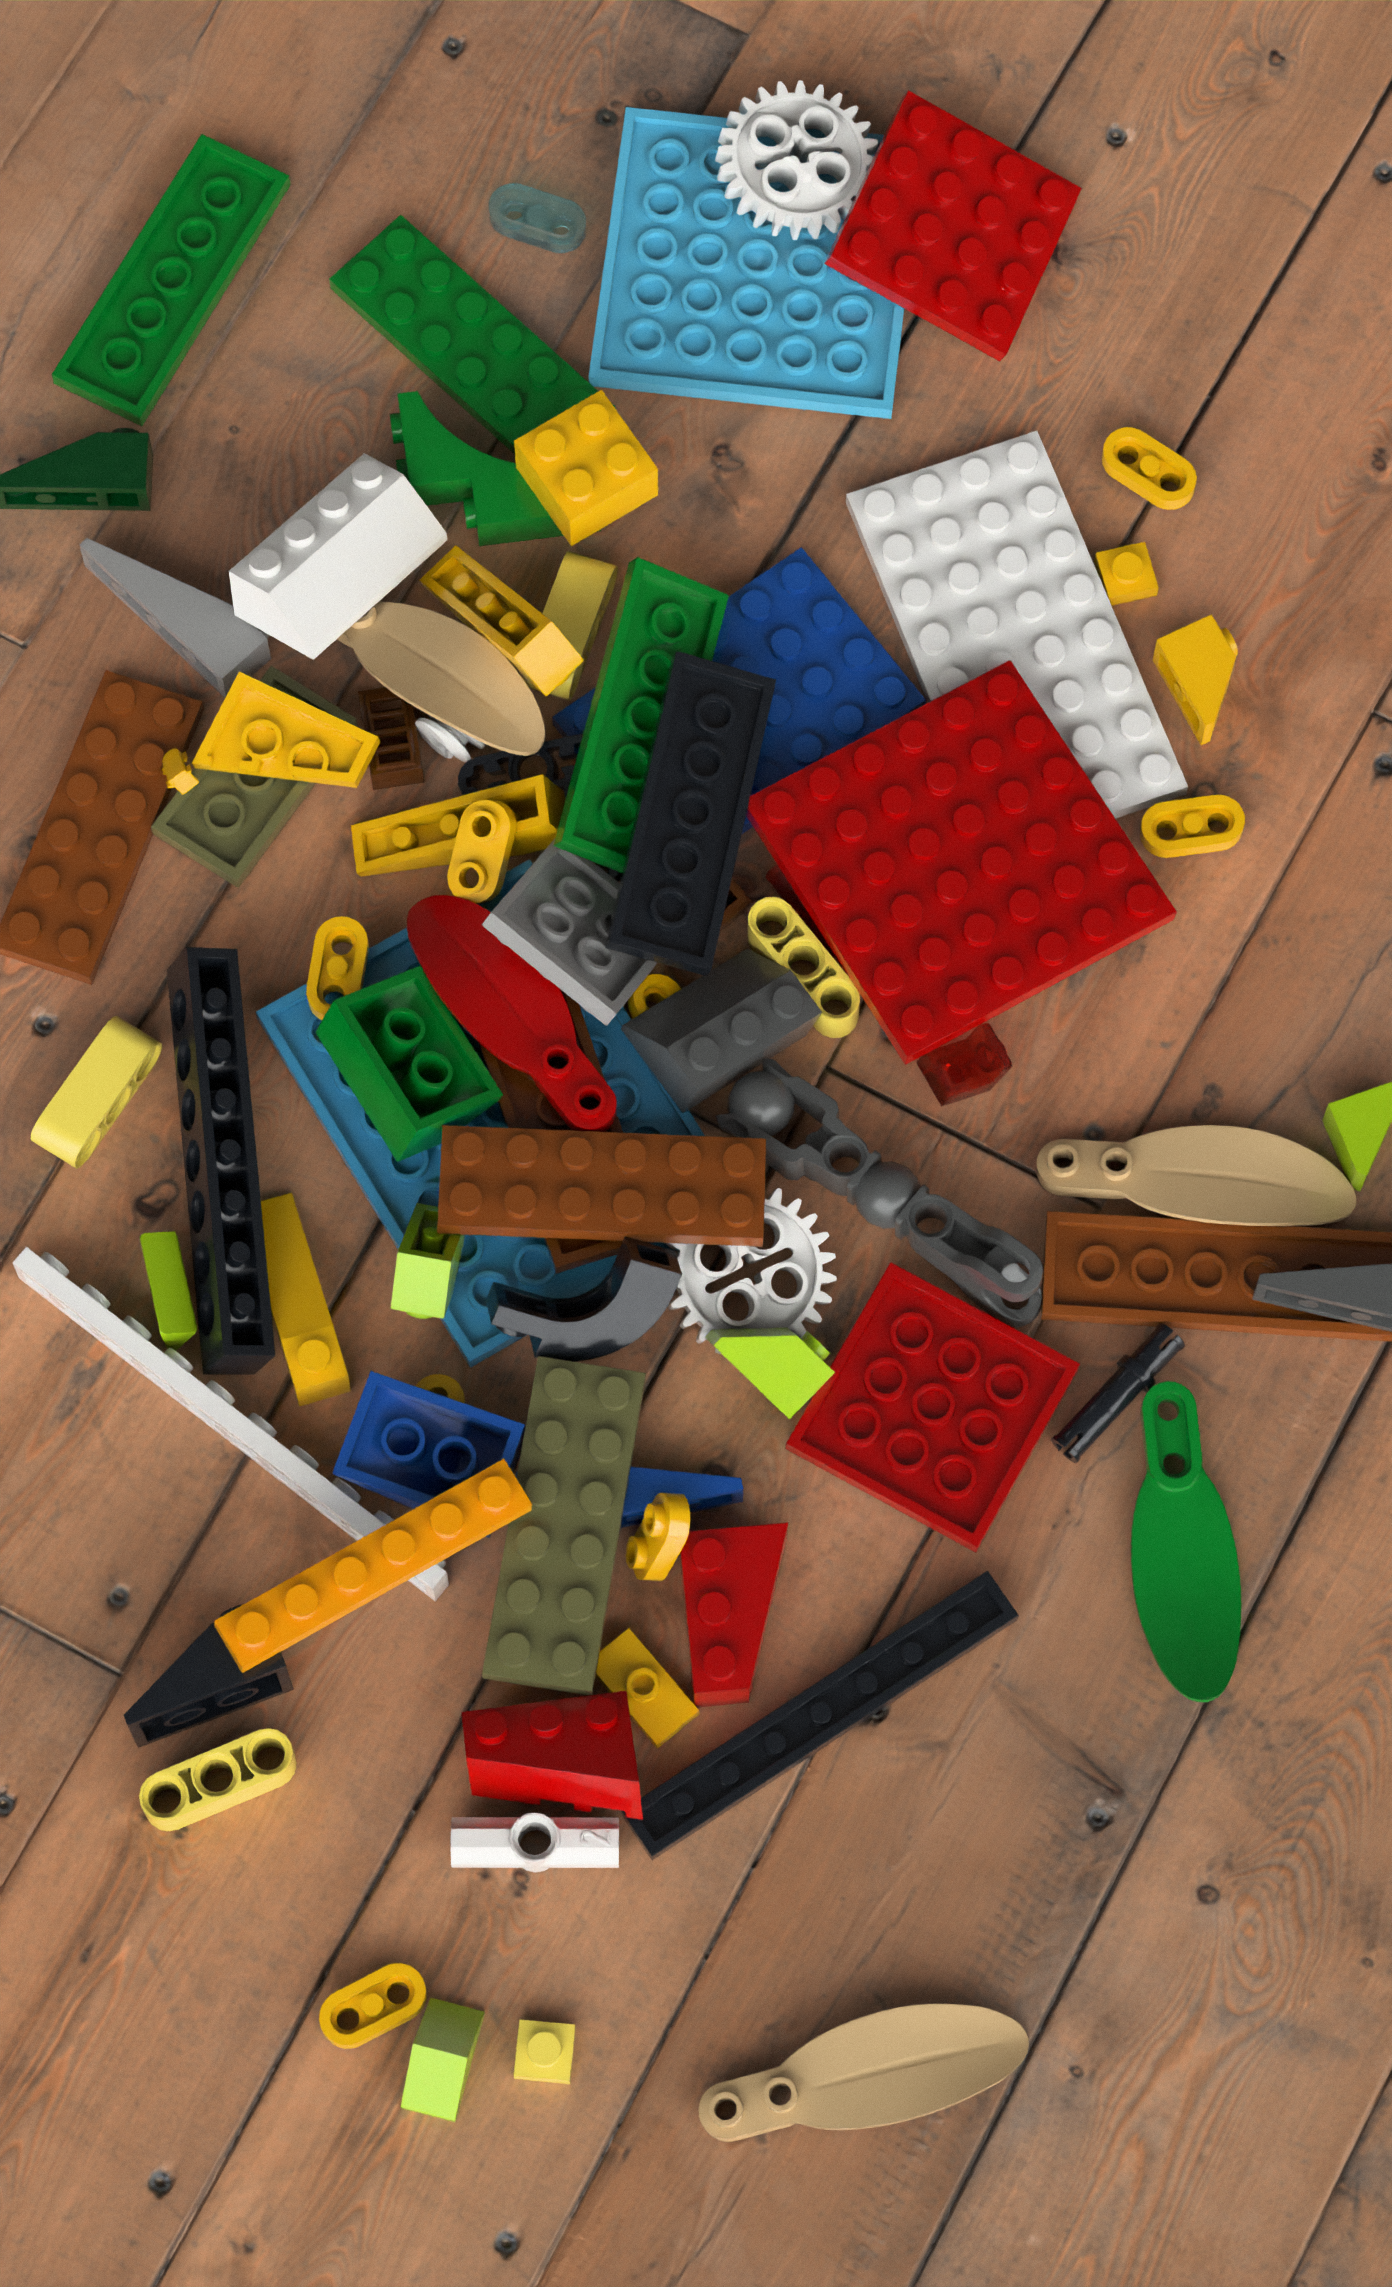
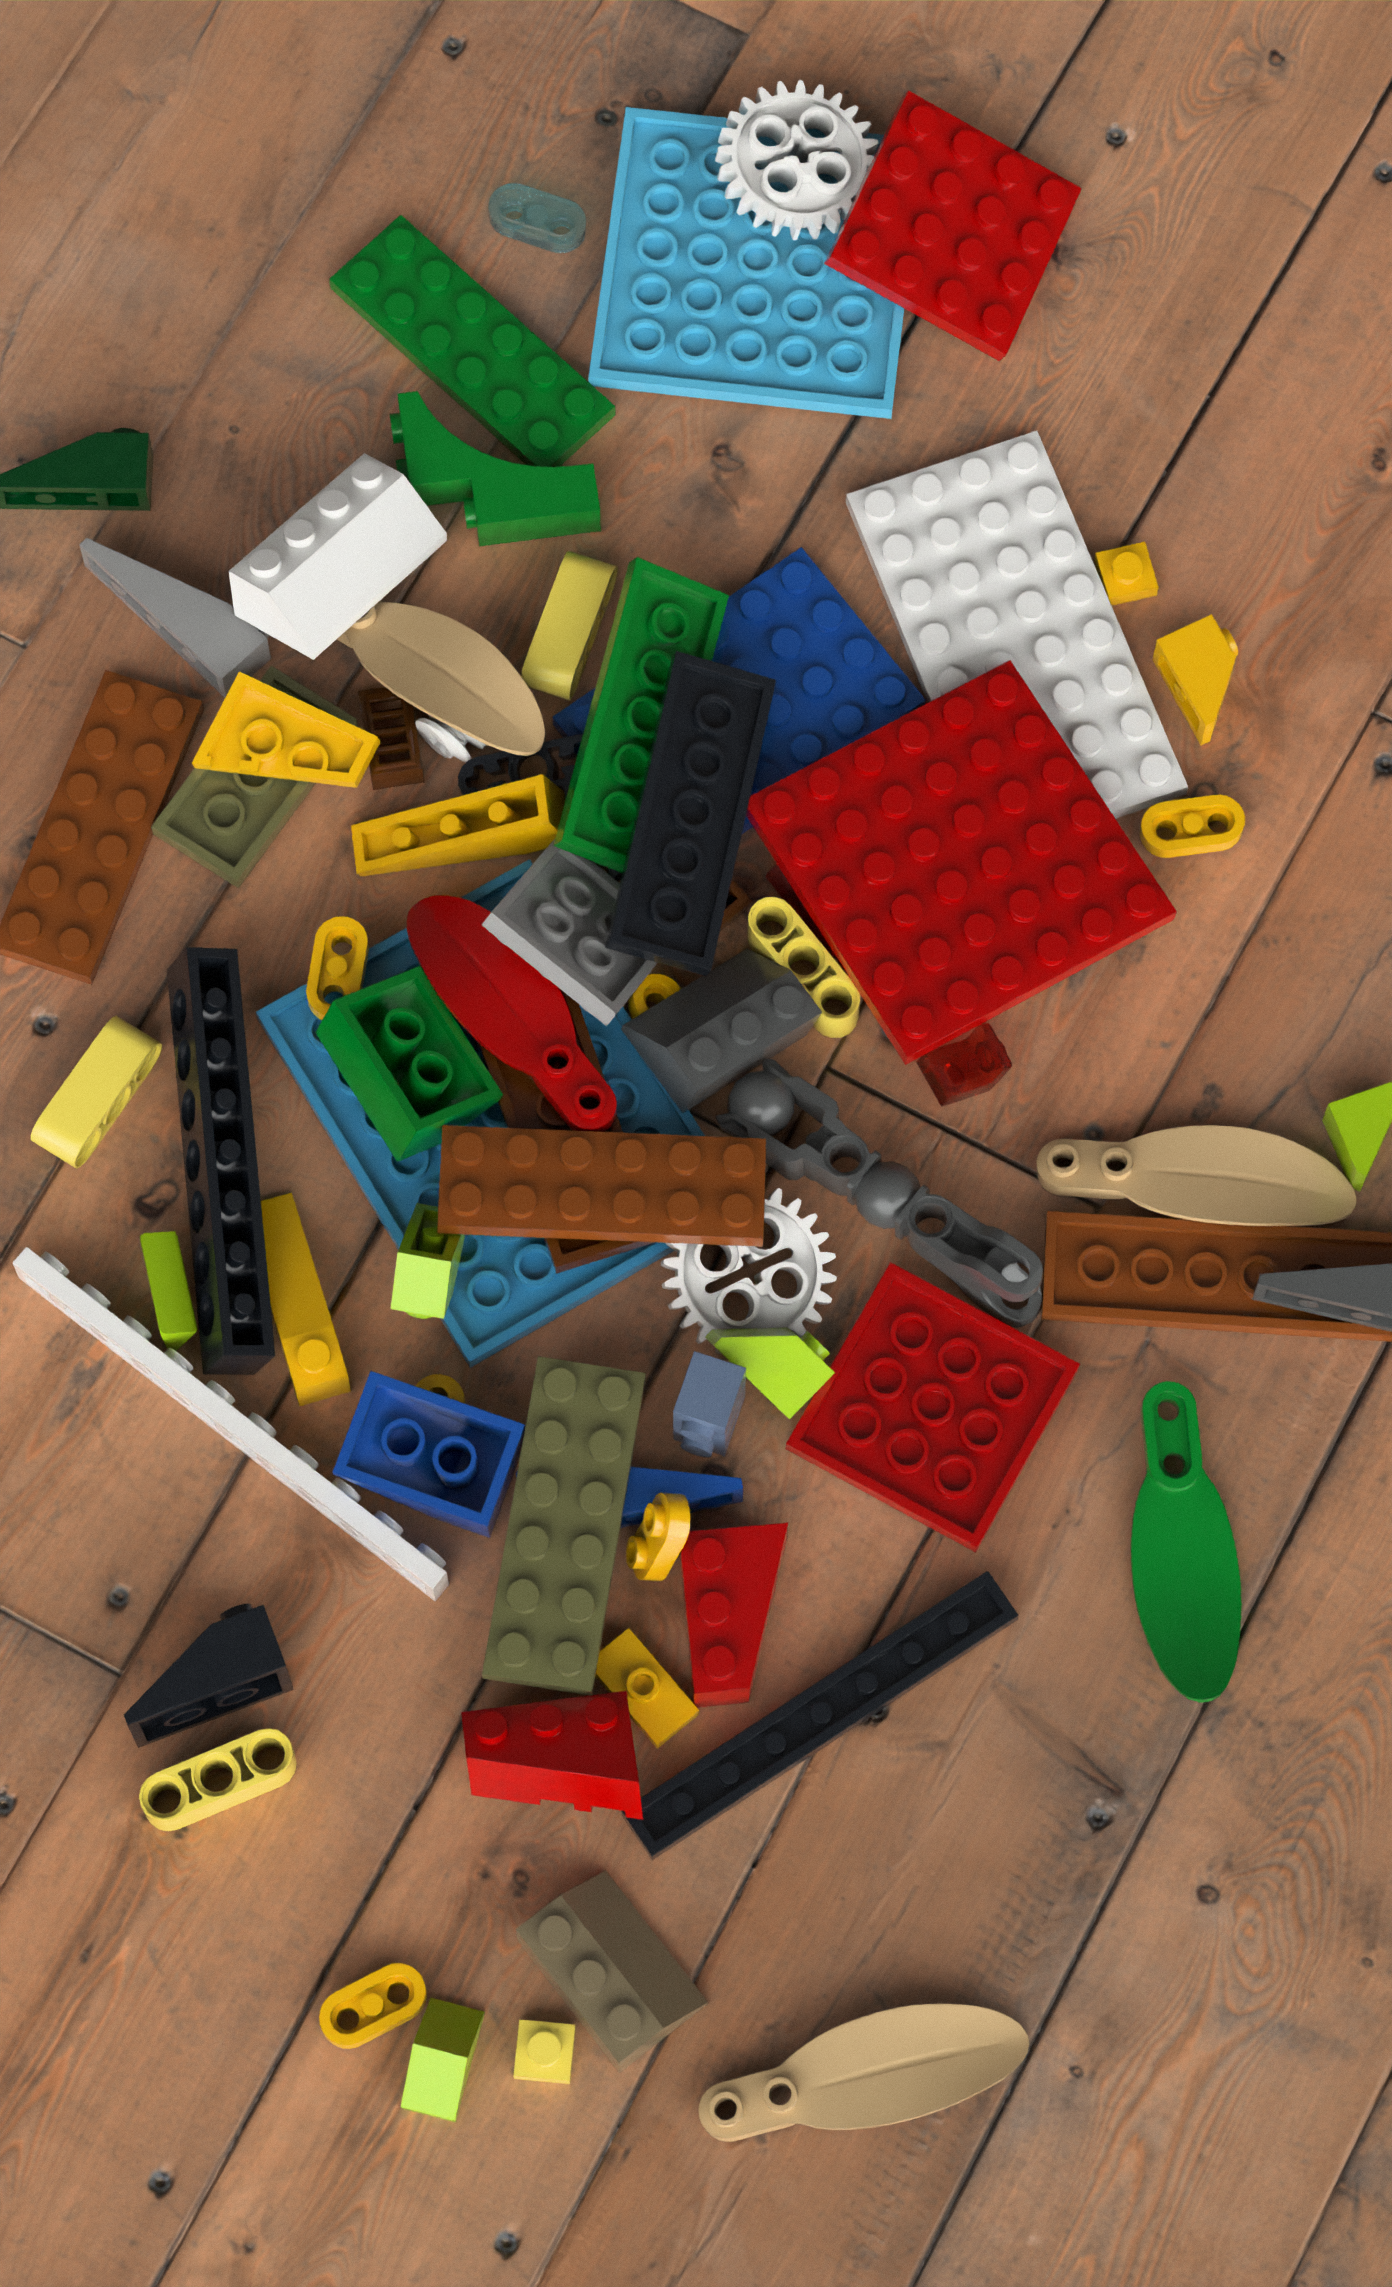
(171, 280): green plate -> none
(177, 773): yellow piece -> none
(372, 1565): light orange plate -> none
(485, 854): yellow plate -> none
(496, 1842): white piece -> none
(504, 619): yellow slope -> none
(586, 467): yellow brick -> none
(598, 1320): black arch -> none
(610, 1969): none -> dark tan slope
(708, 1405): none -> sand blue brick
(1132, 1377): black pin -> none
(1152, 467): yellow plate -> none

